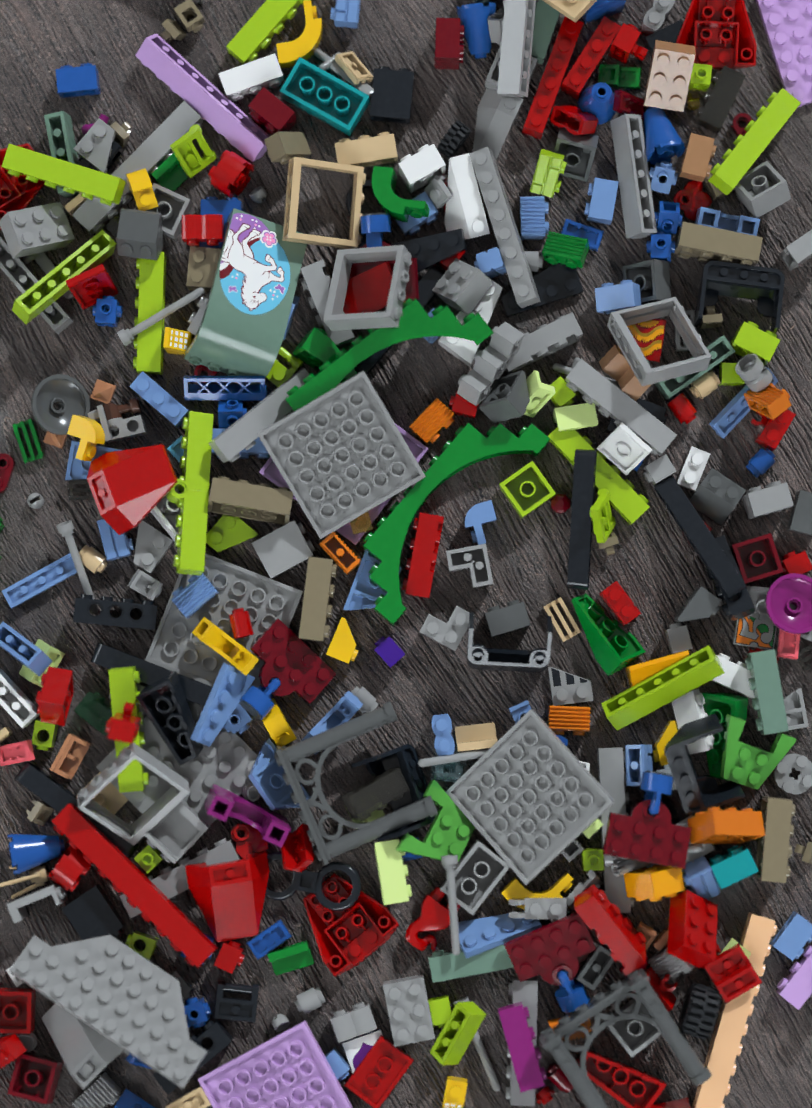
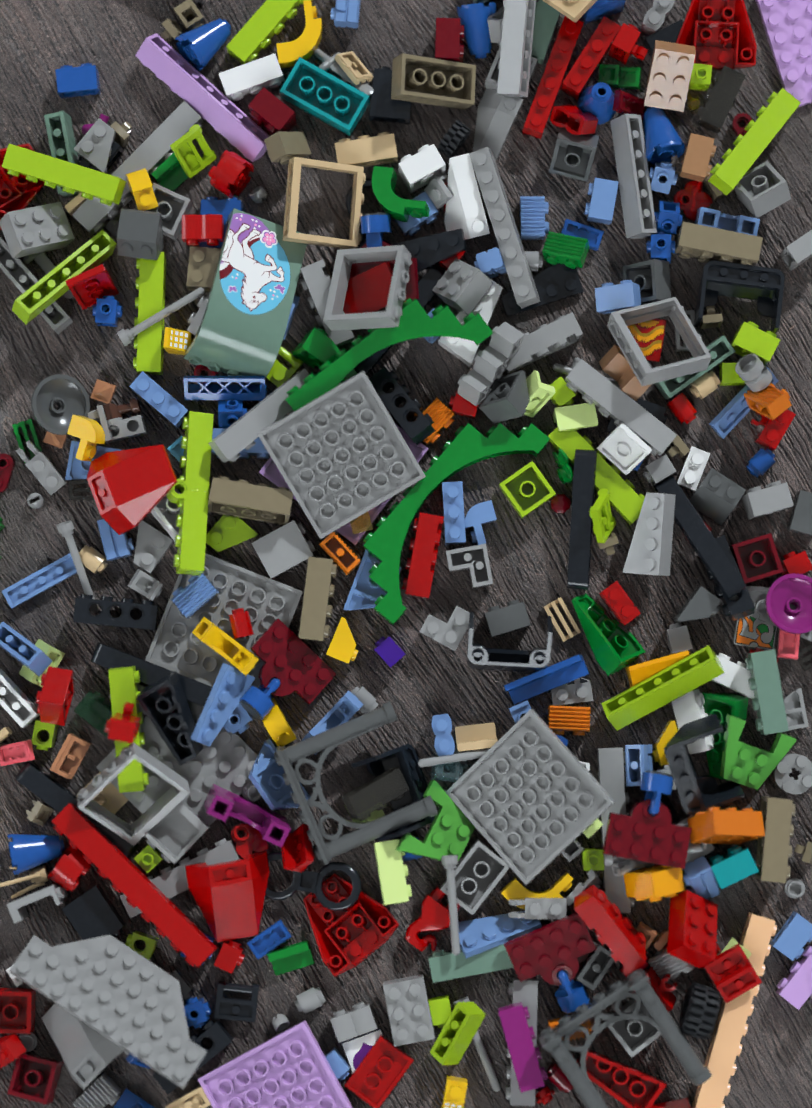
(42, 469): none -> light grey hinge
(203, 42): none -> blue cone
(416, 430): none -> black brick
(433, 81): none -> dark tan brick
(453, 513): none -> medium blue brick
(547, 173): lime brick -> none
(547, 679): none -> blue fence
(564, 471): none -> green plate
(652, 537): none -> light grey wedge
(679, 447): none -> dark tan tile
(794, 888): none -> light grey plate

